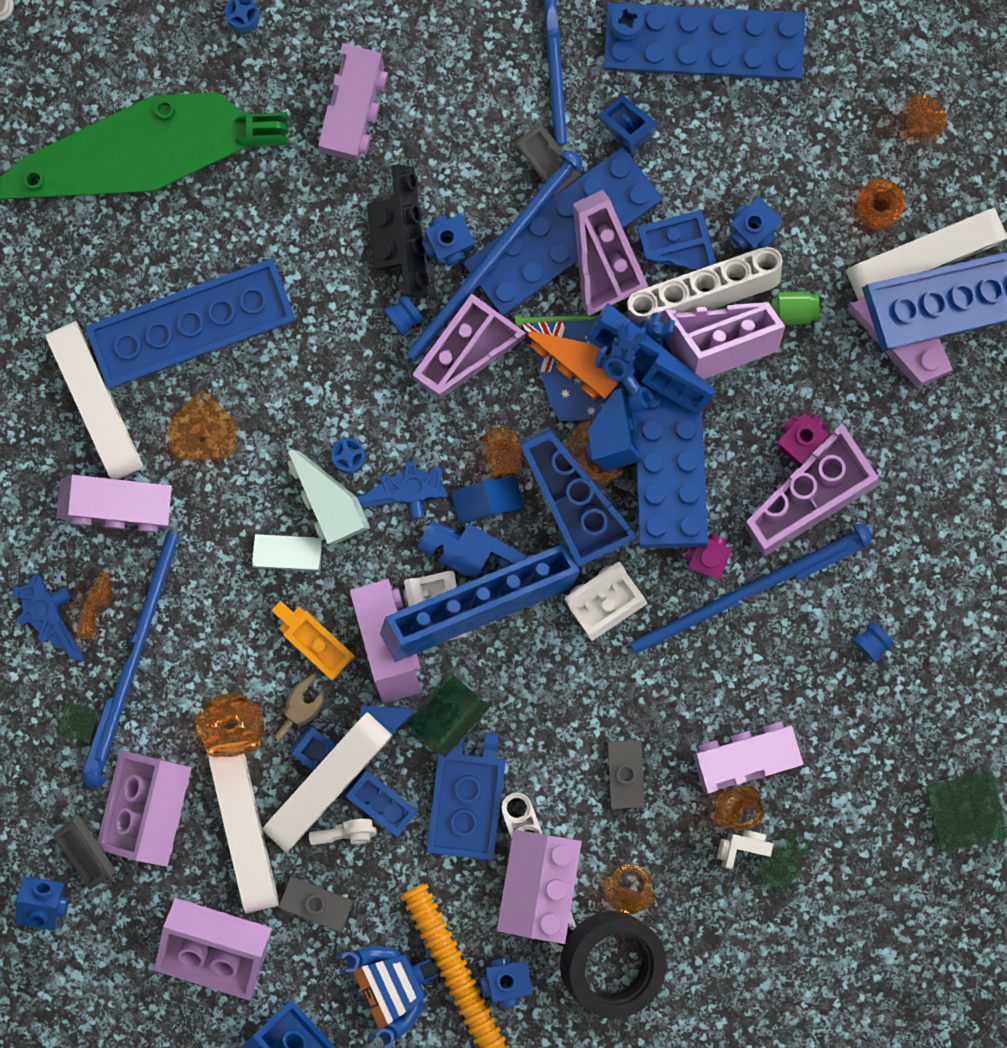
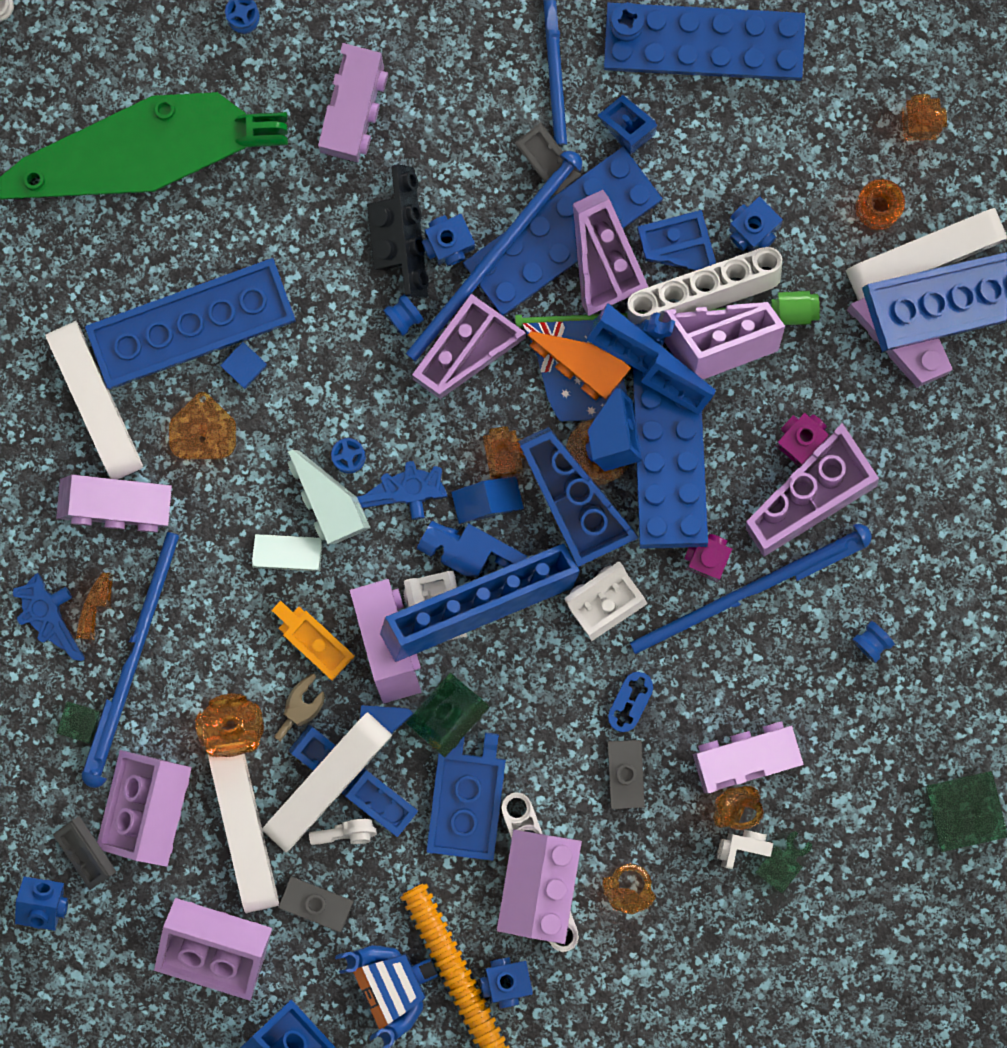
(243, 365): none -> blue tile
(620, 362): blue piece -> none
(637, 706): none -> blue beam
(642, 989): black tyre -> none

